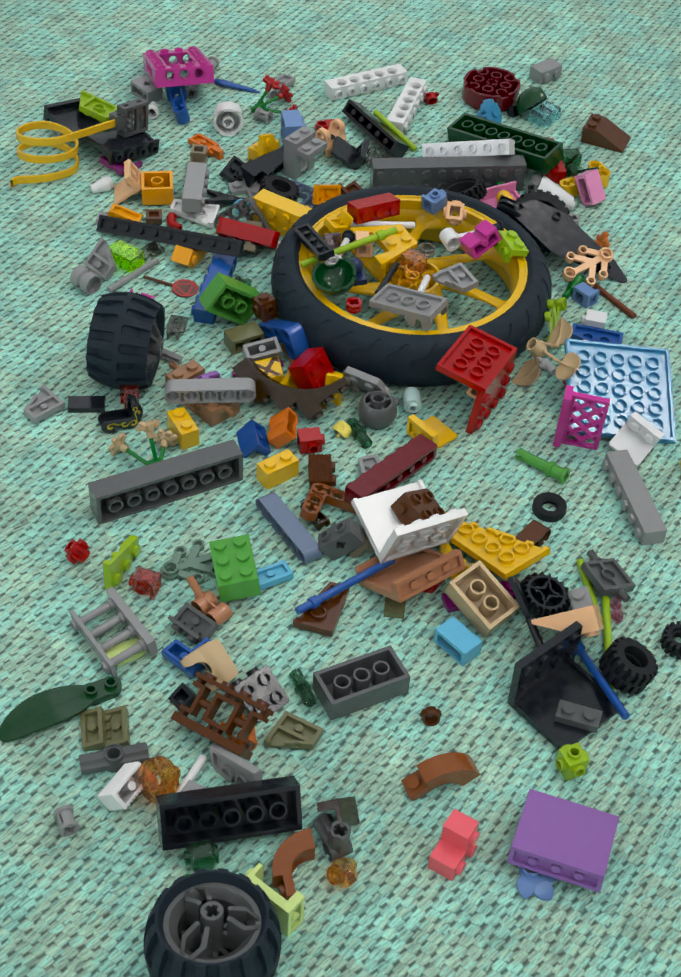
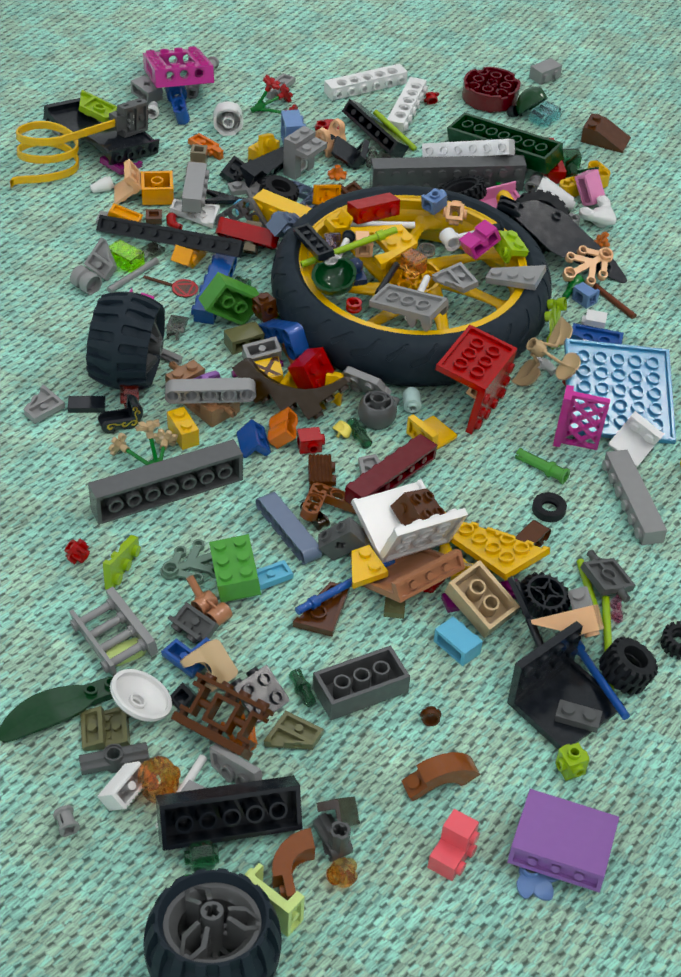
(140, 695): none -> white dish
(146, 582): clear red brick -> none
(221, 82): blue bar -> none
(265, 116): light grey bush -> none
(277, 469): yellow brick -> none
(281, 223): none -> sand blue brick
(337, 173): none -> orange plant
(366, 567): none -> yellow wing
(490, 111): dark azure plant -> none
(519, 277): none -> light grey wing
(600, 216): none -> white head

